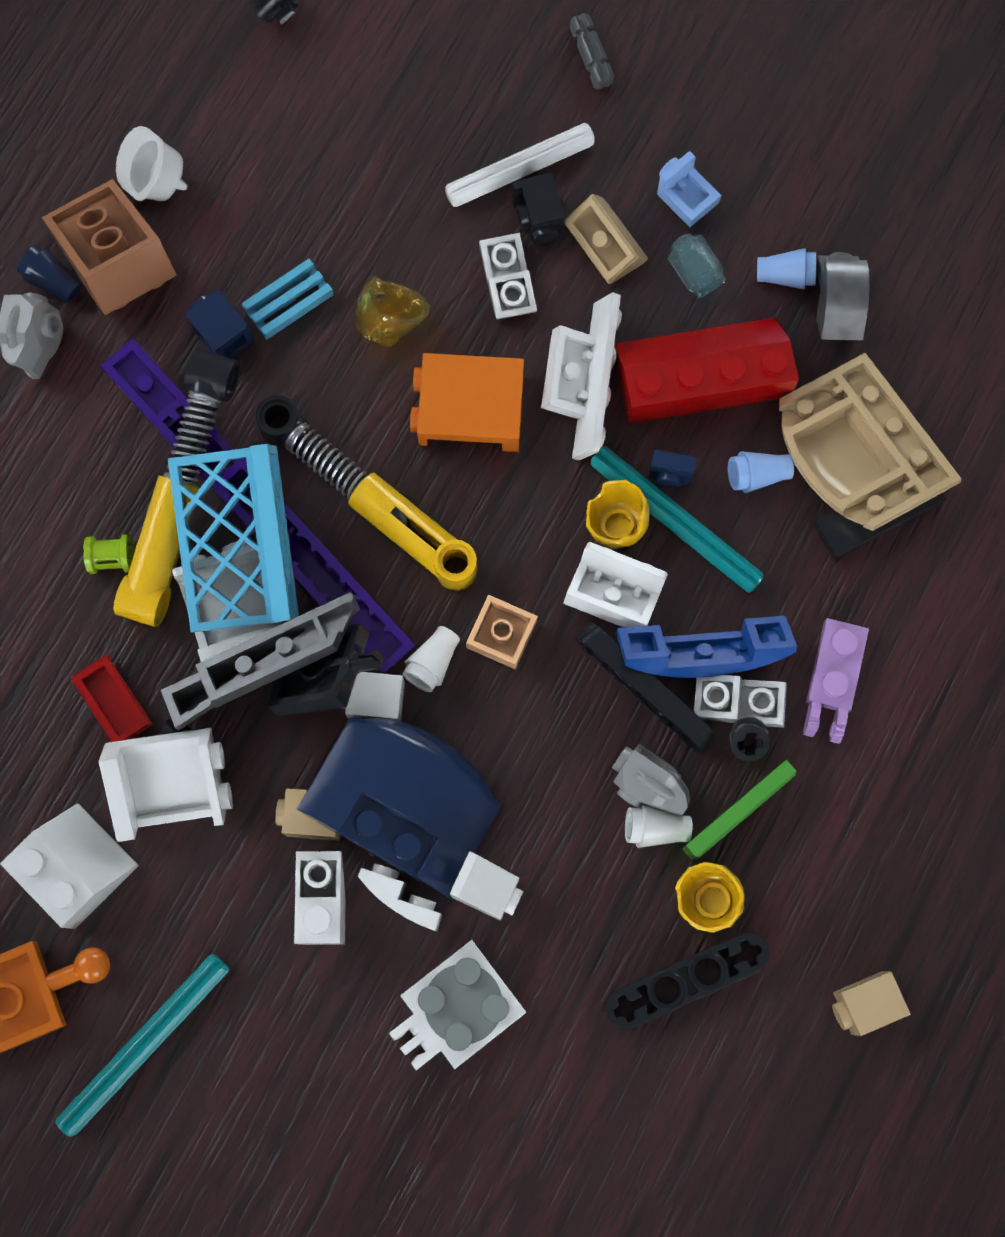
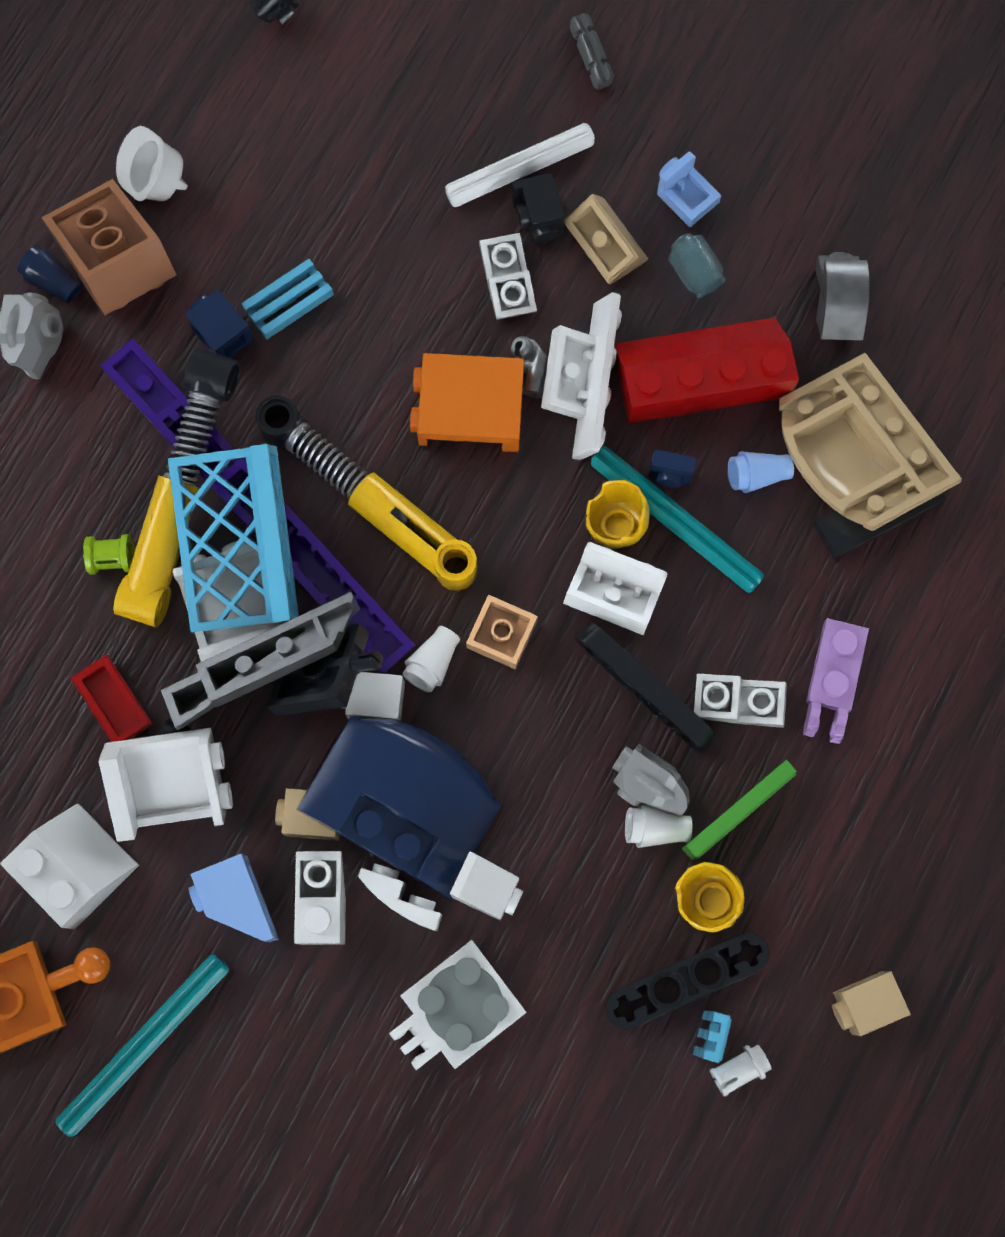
(233, 897): none -> light blue slope
(391, 317): clear yellow helmet -> none
(534, 365): none -> flat silver arm
(707, 654): blue slope -> none
(713, 1051): none -> medium azure tile
(741, 1069): none -> white pin
(760, 746): black bush -> none
(788, 269): light blue cone -> none

